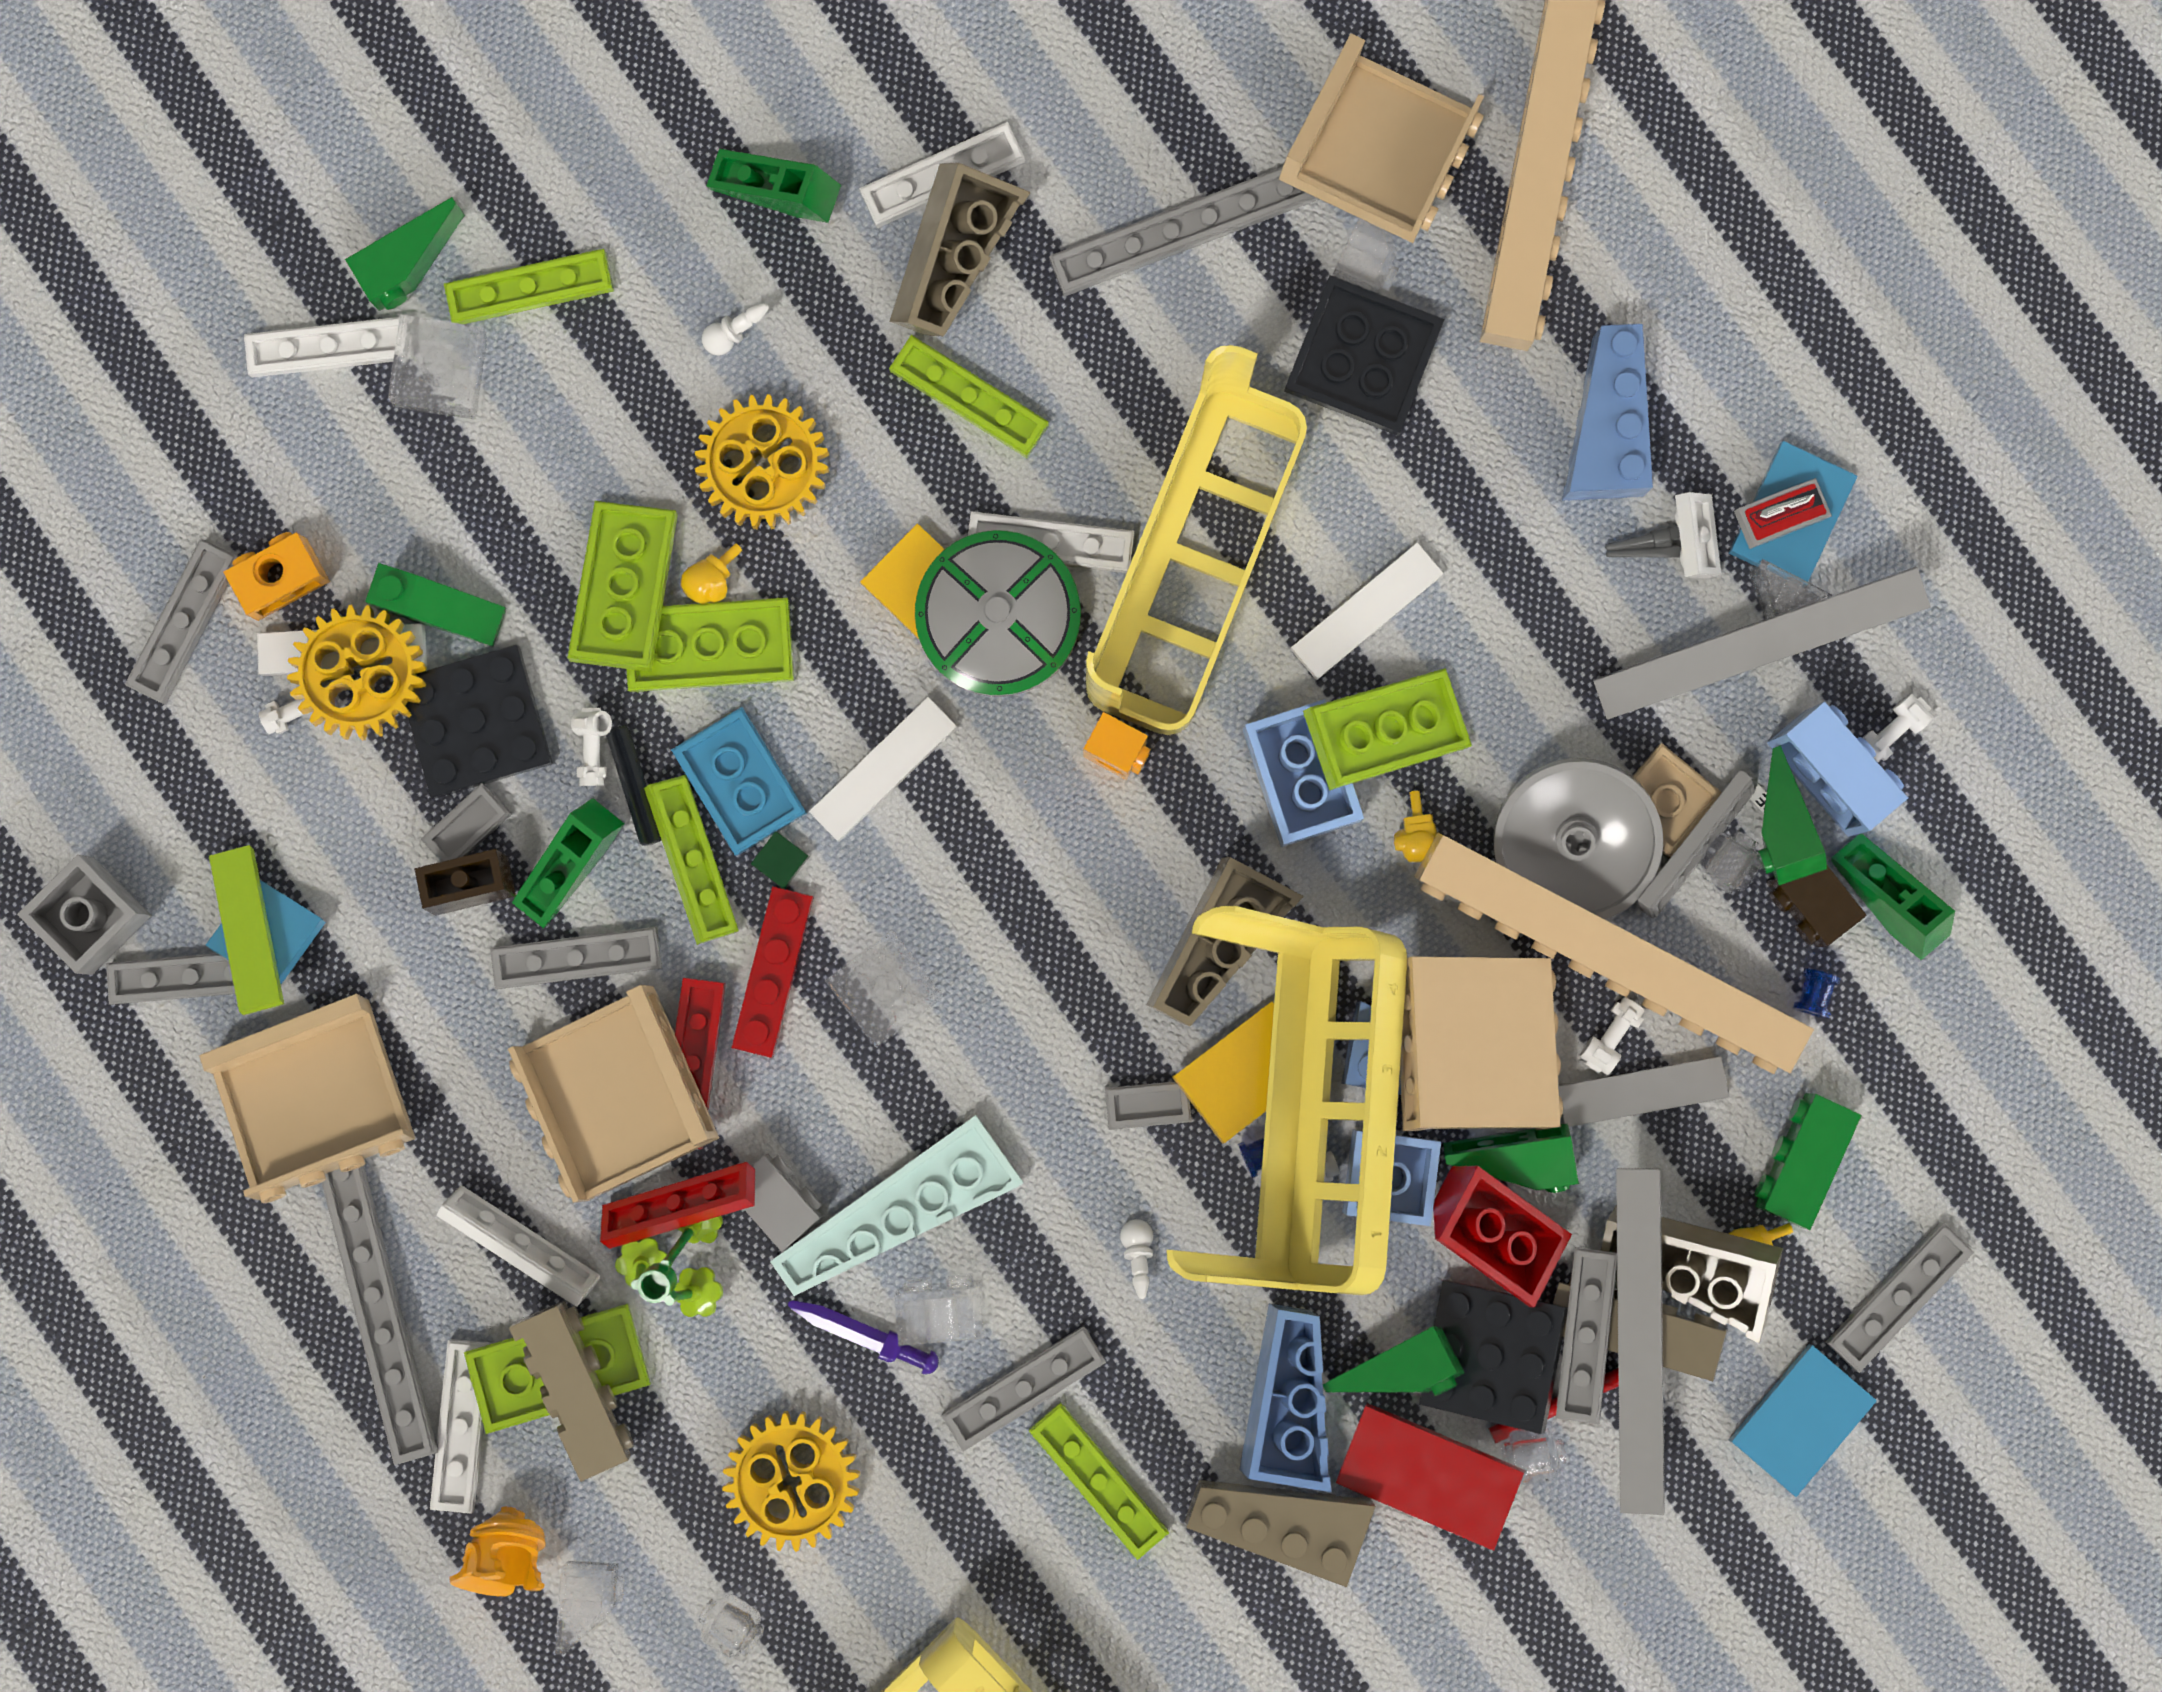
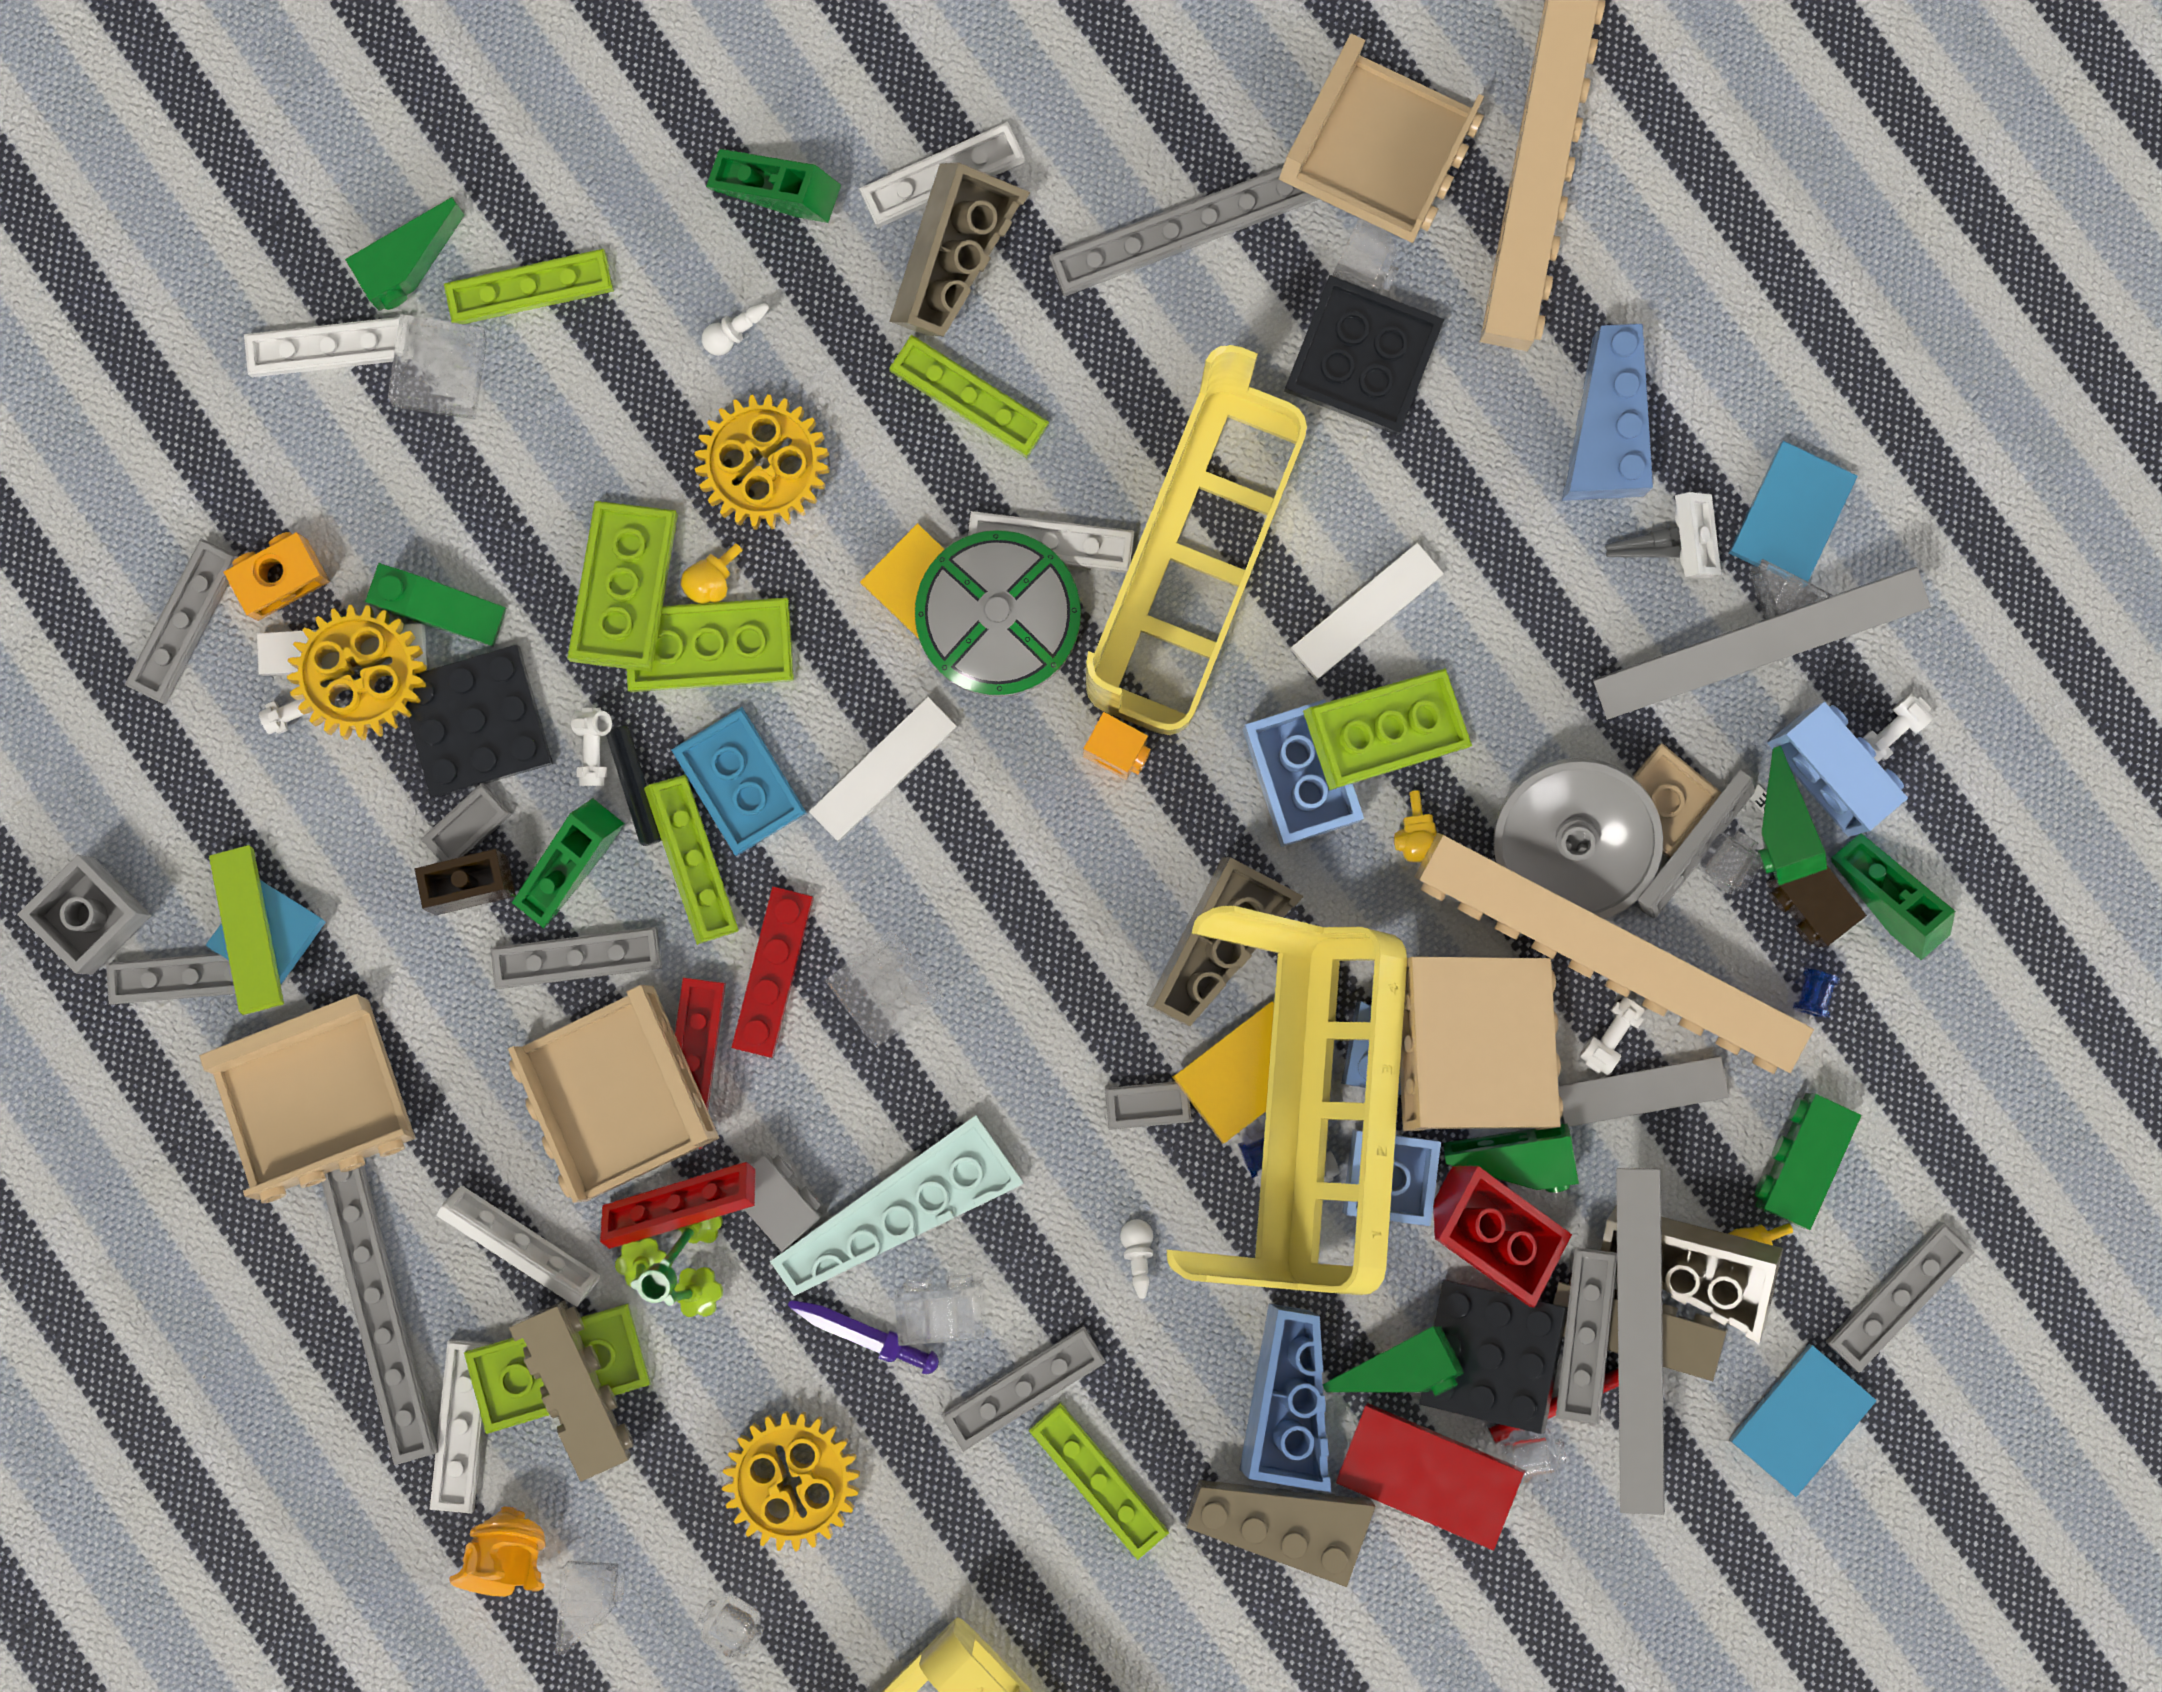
(780, 860): dark green tile -> none
(1782, 513): slope -> none

